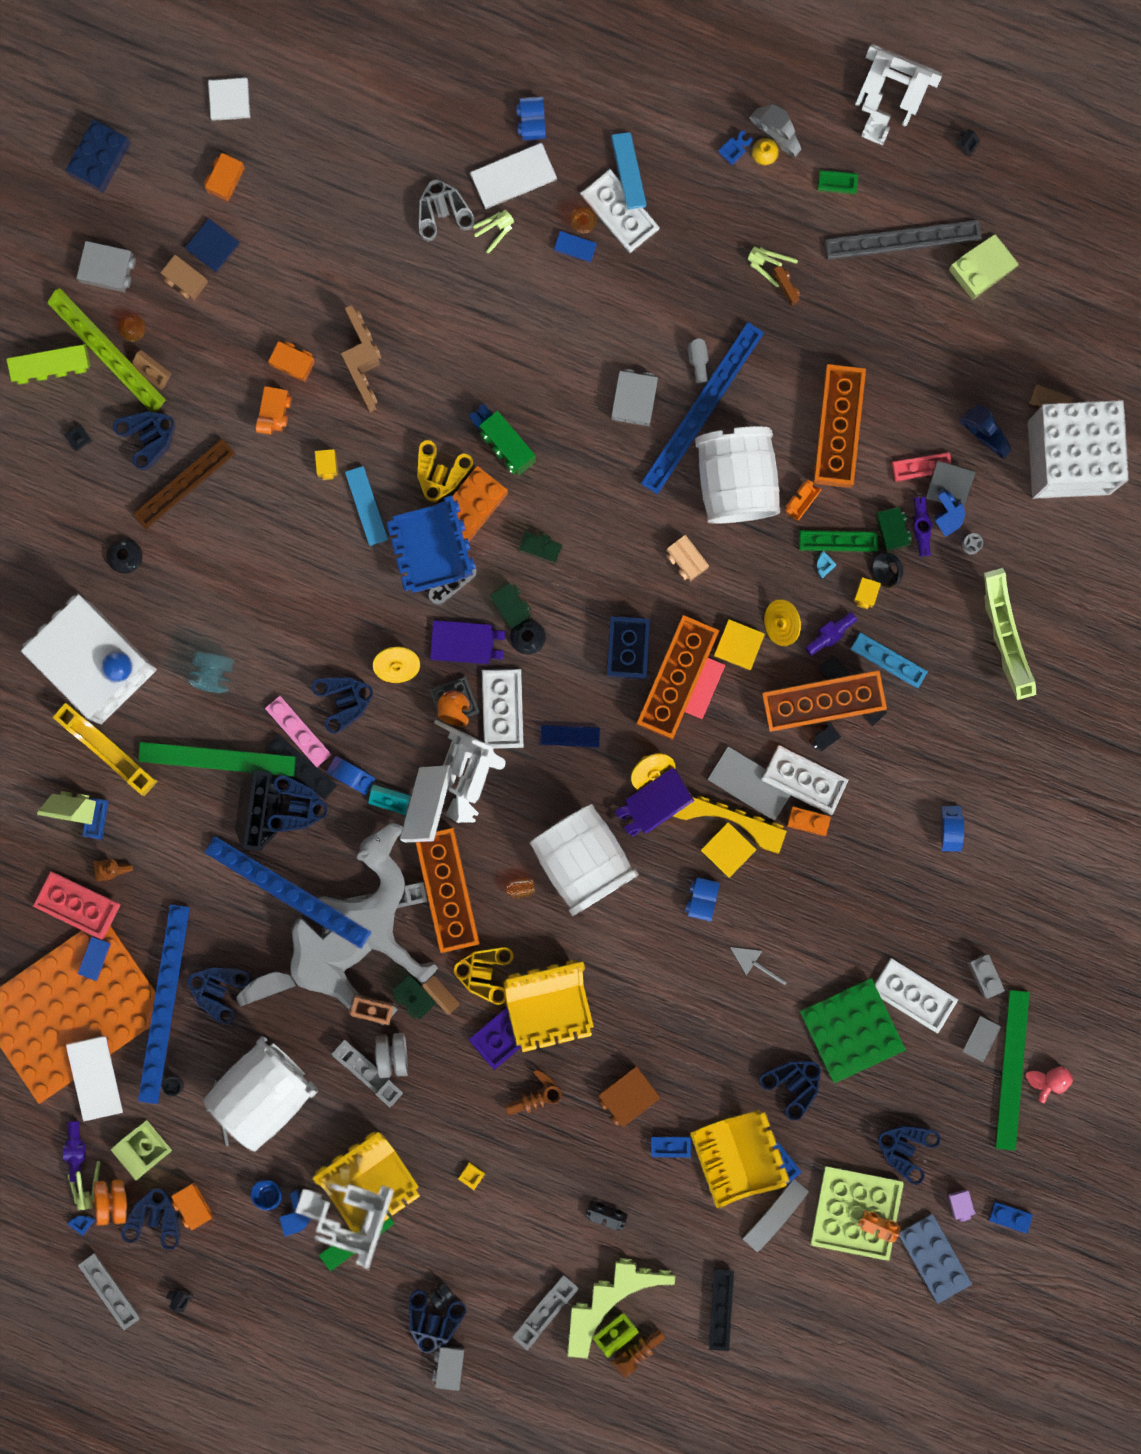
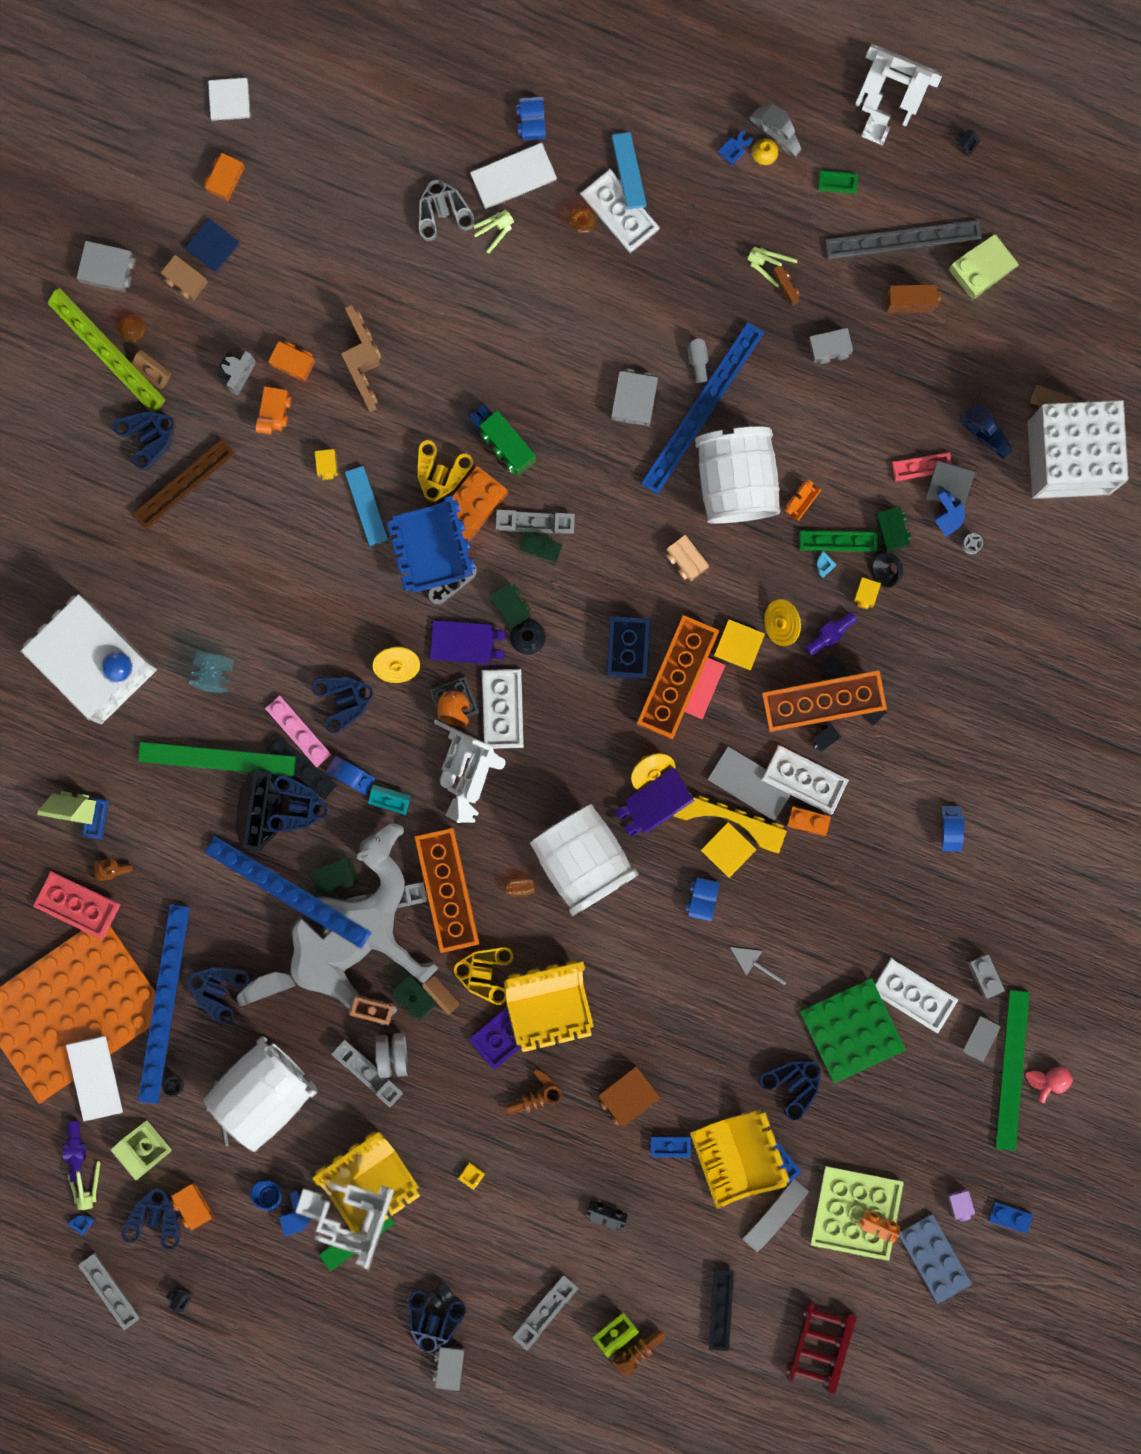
(49, 362): lime brick -> none
(78, 437): black tile -> none
(94, 958): blue tile -> none
(98, 156): dark blue brick -> none
(105, 749): yellow arch -> none
(110, 1202): orange wheel -> none
(133, 560): black piece -> none
(235, 370): none -> light grey piece
(334, 875): none -> clear green brick
(426, 804): white tile -> none
(535, 522): none -> light grey slope
(570, 736): clear blue tile -> none
(575, 246): blue tile -> none
(626, 1281): yellowish green arch -> none
(830, 345): none -> light grey piece
(835, 1361): none -> dark red fence
(839, 426): orange brick -> none
(888, 660): dark azure tile -> none
(912, 299): none -> dark orange brick
(914, 1134): dark blue connector -> none
(922, 516): dark purple pin -> none
(1006, 635): yellowish green arch -> none

